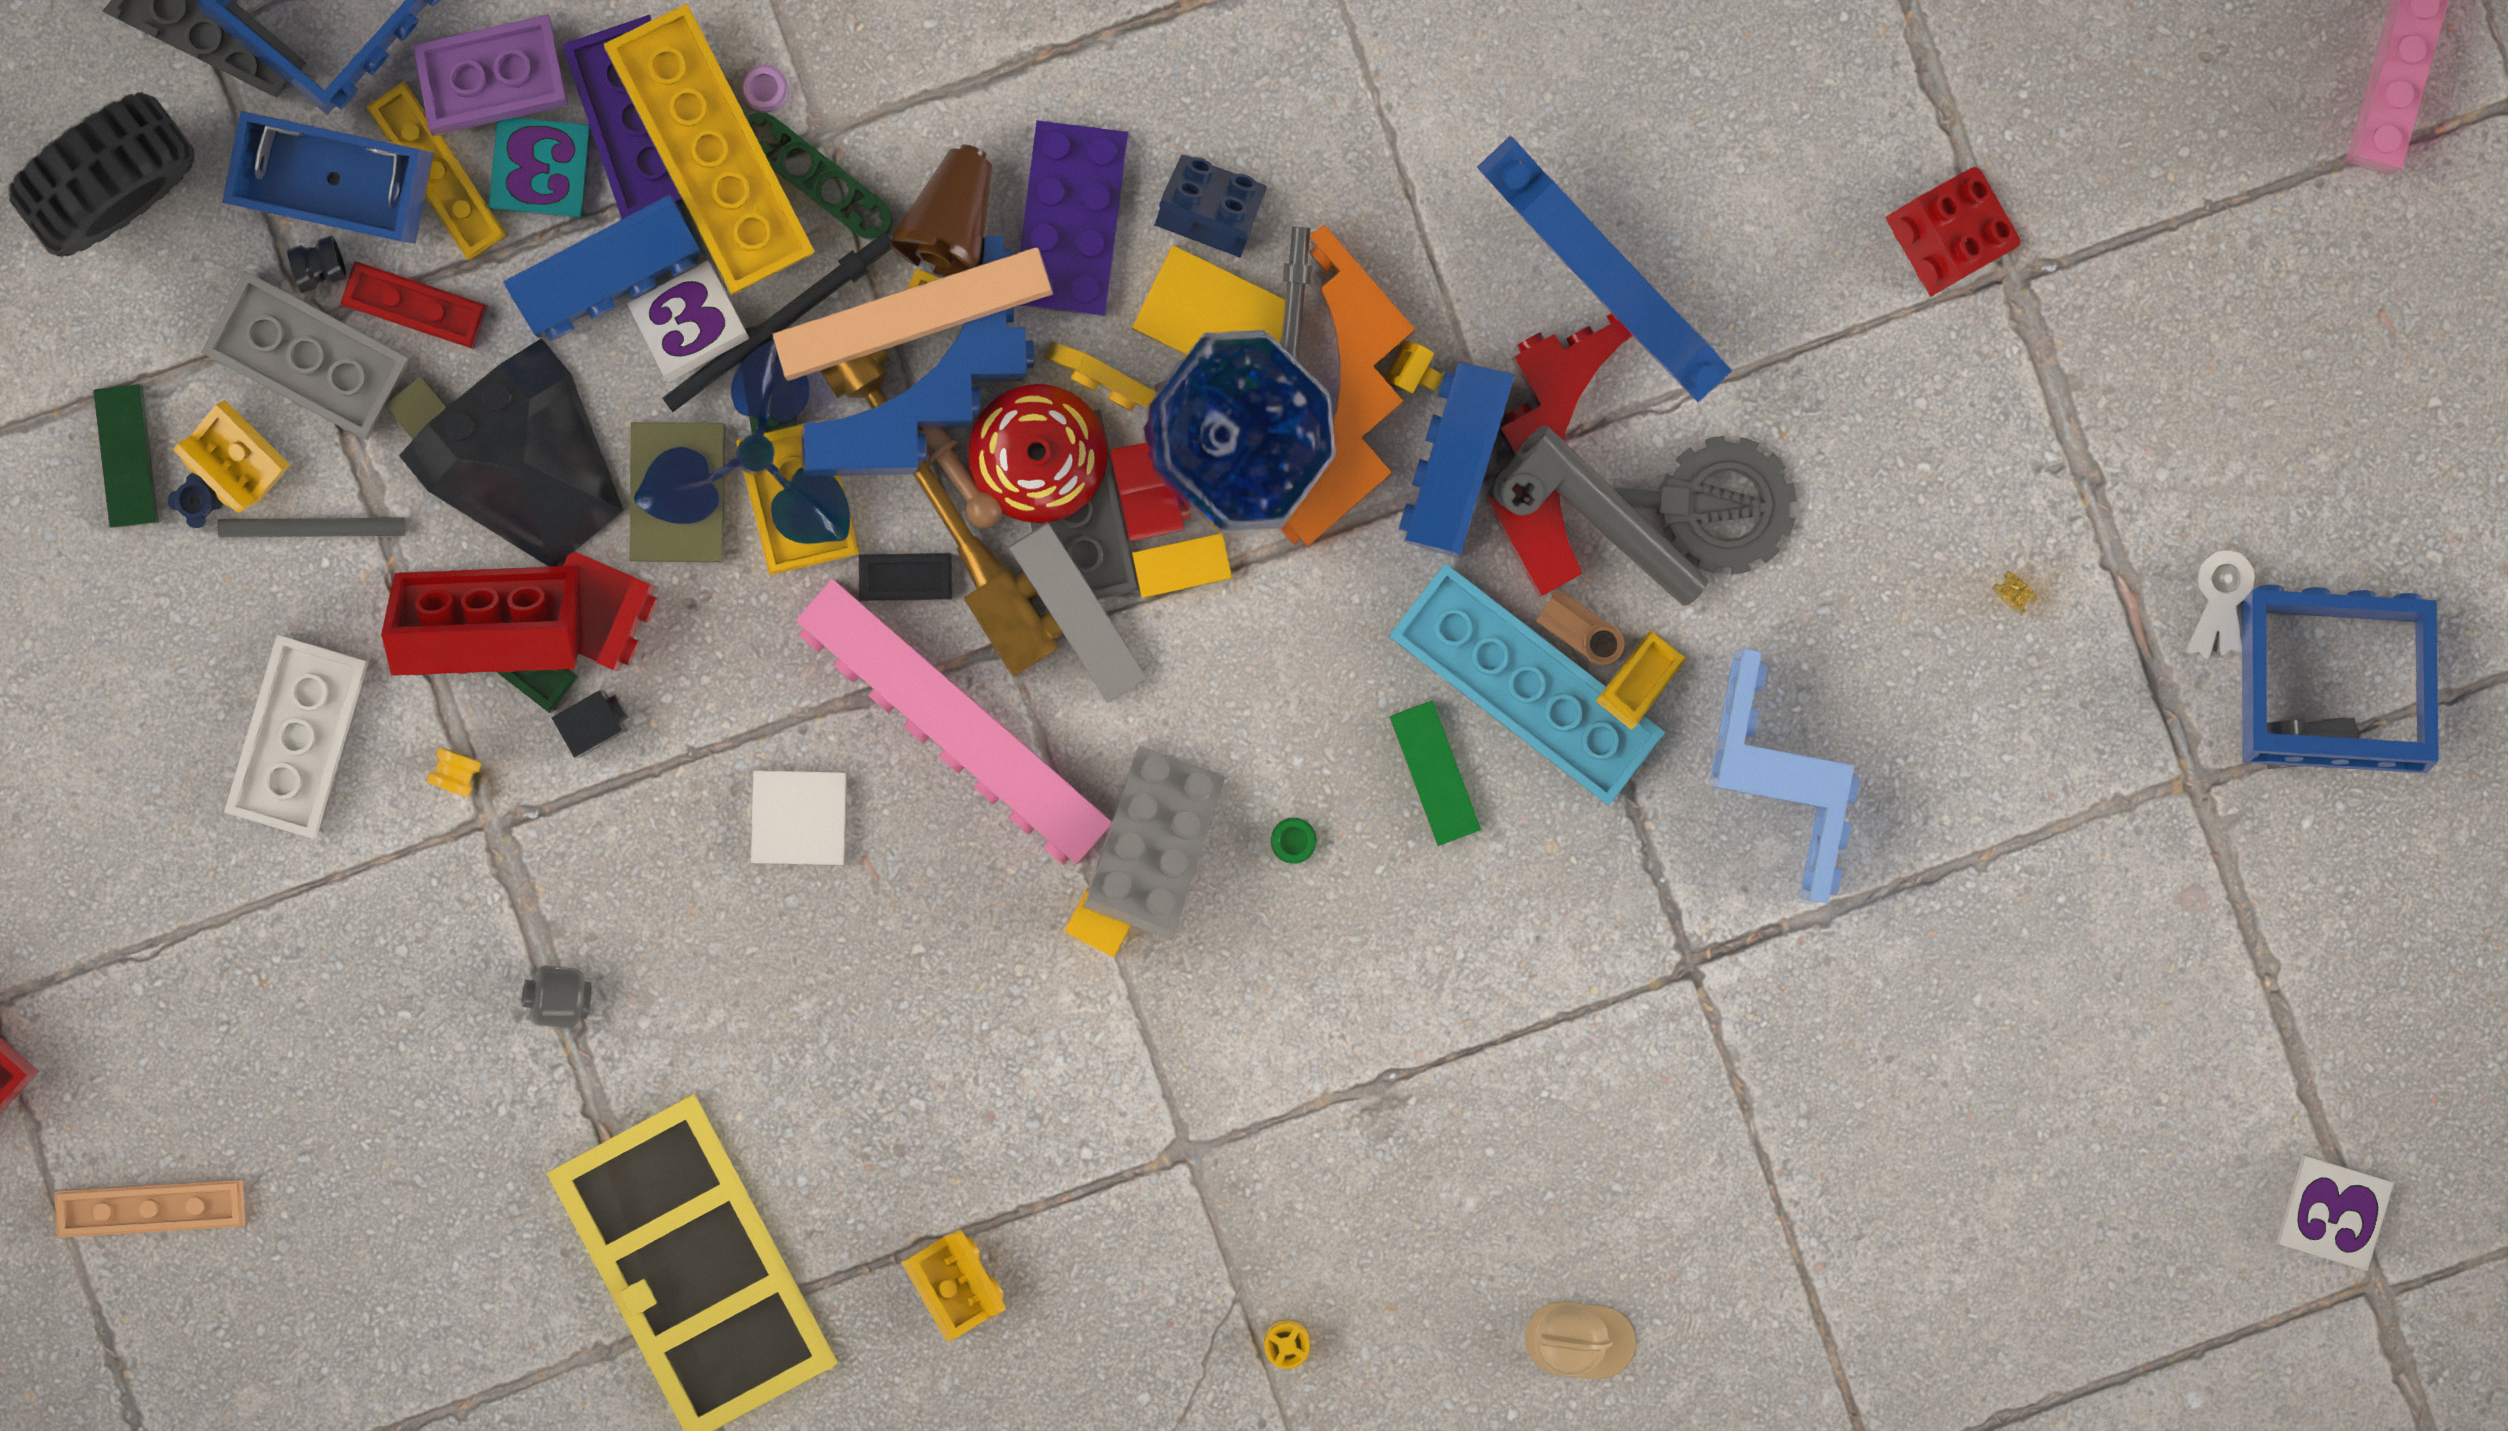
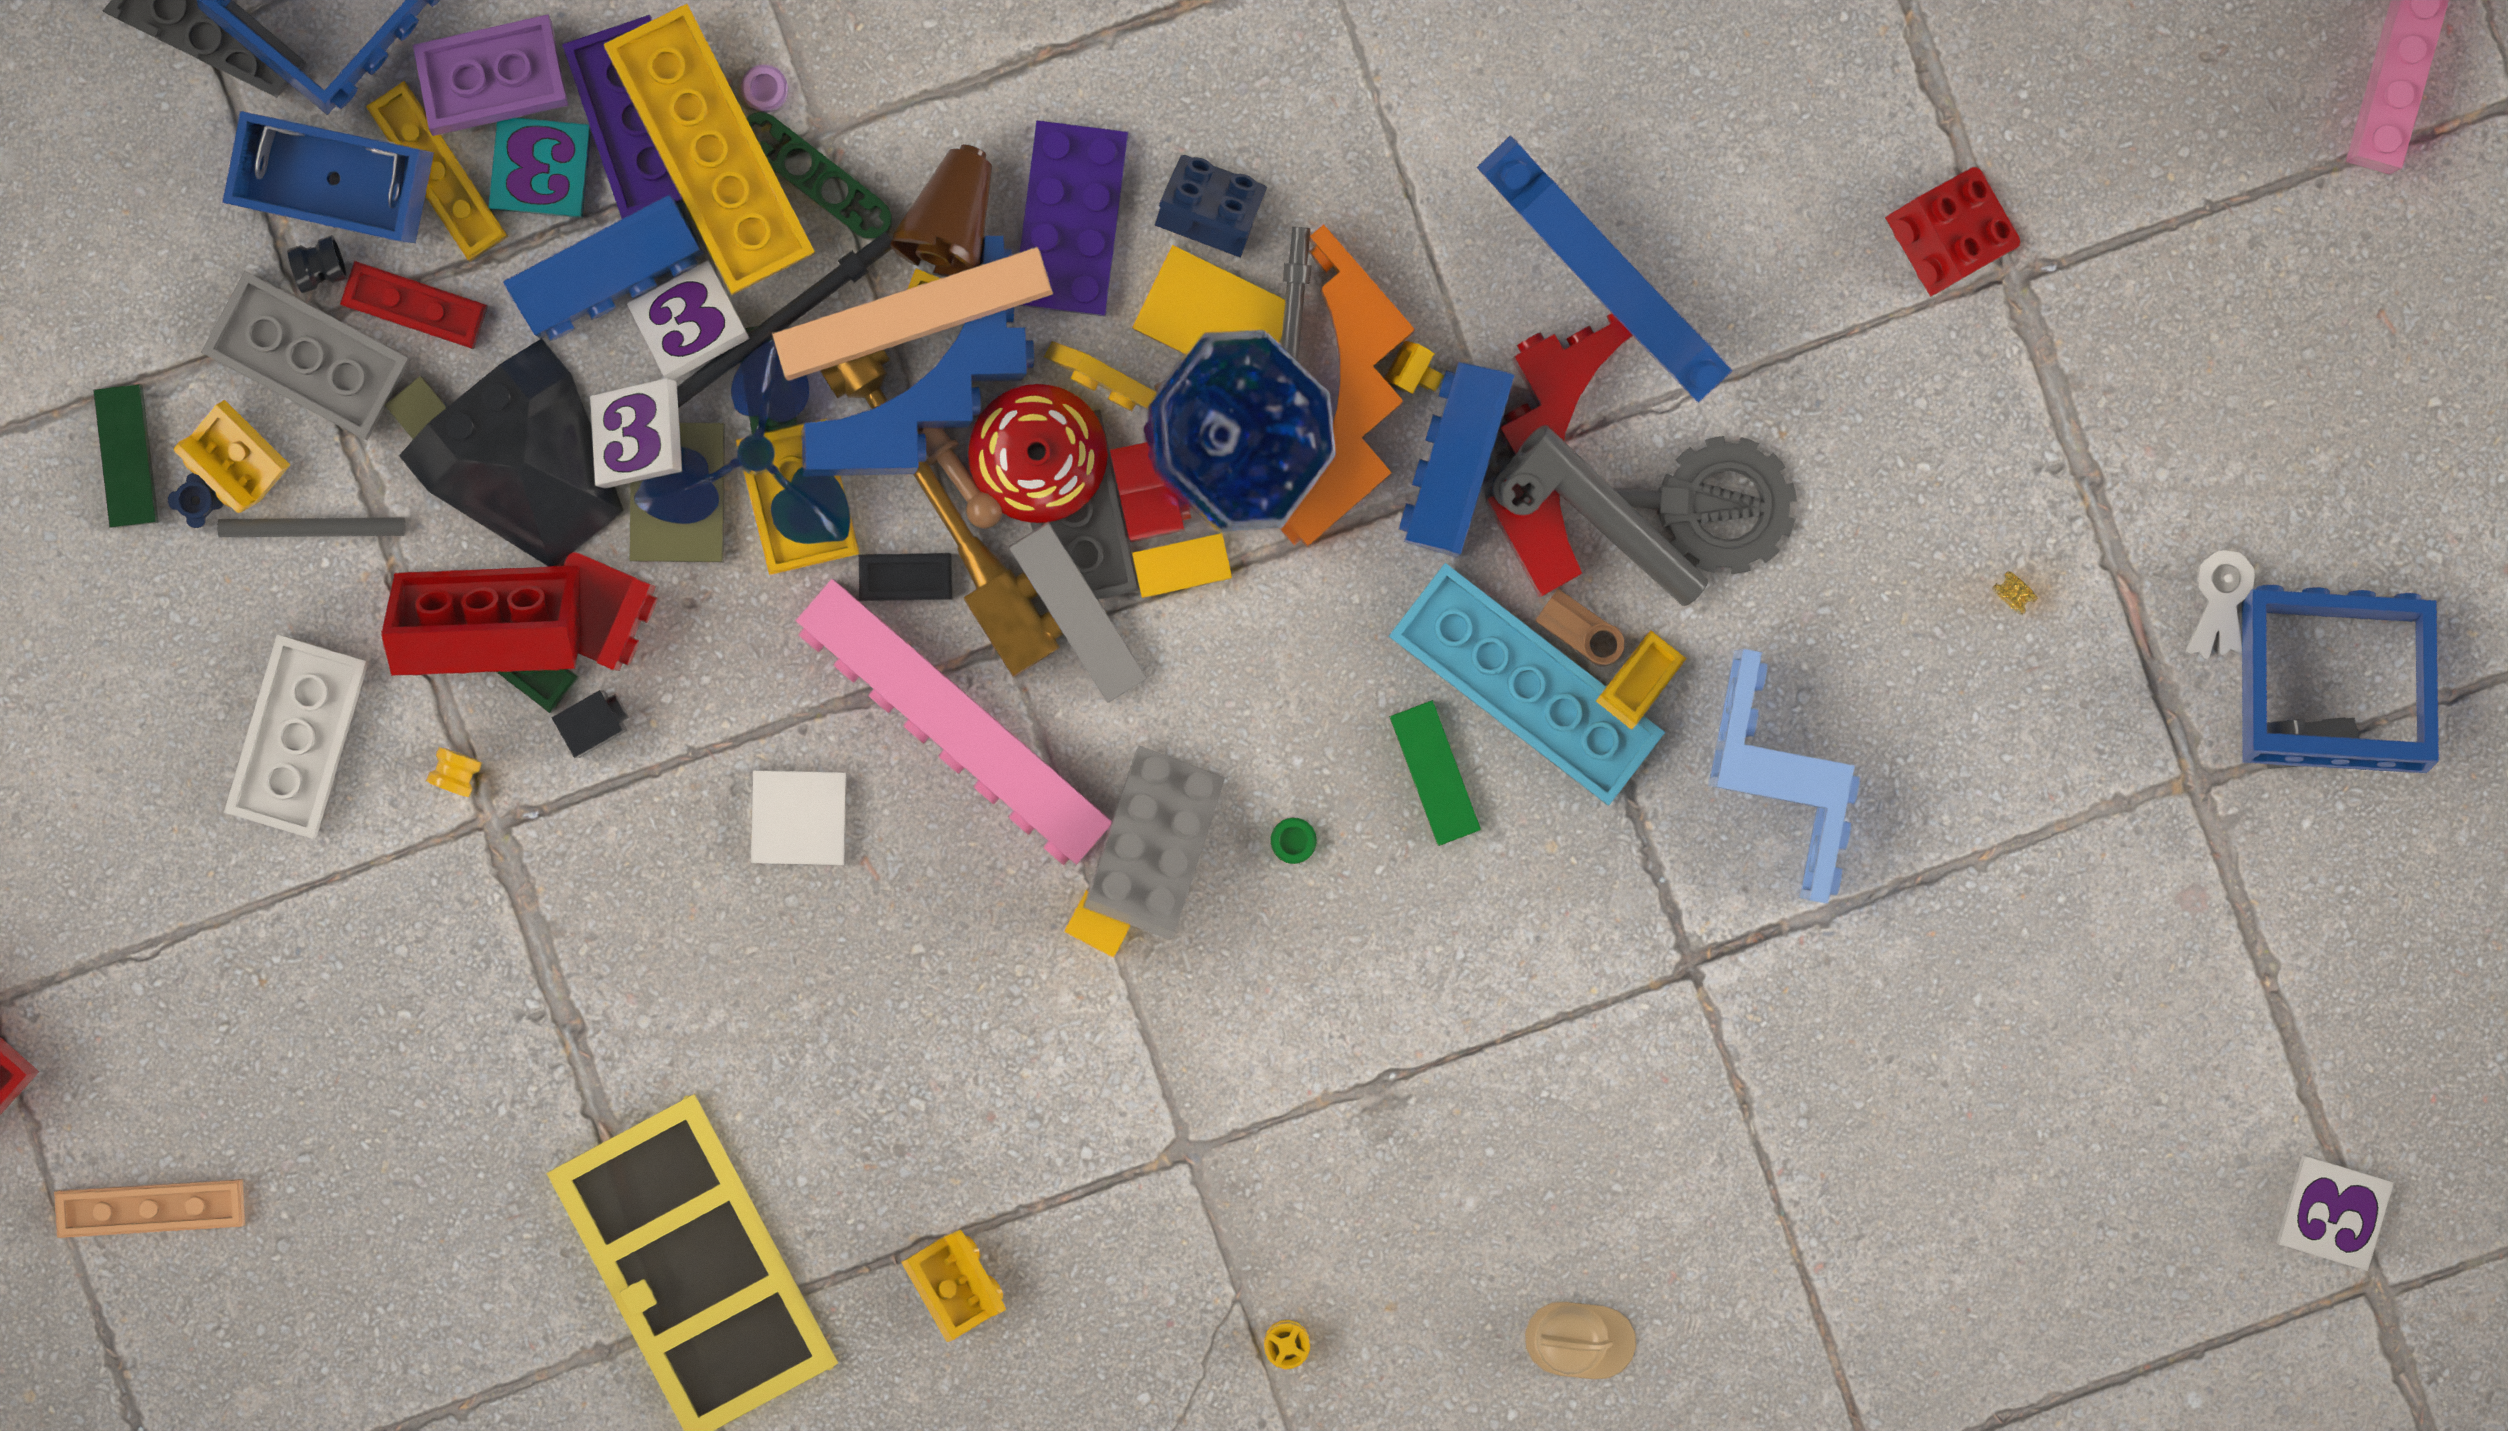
(101, 174): black tyre -> none
(557, 996): dark grey head -> none
(635, 433): none -> white tile

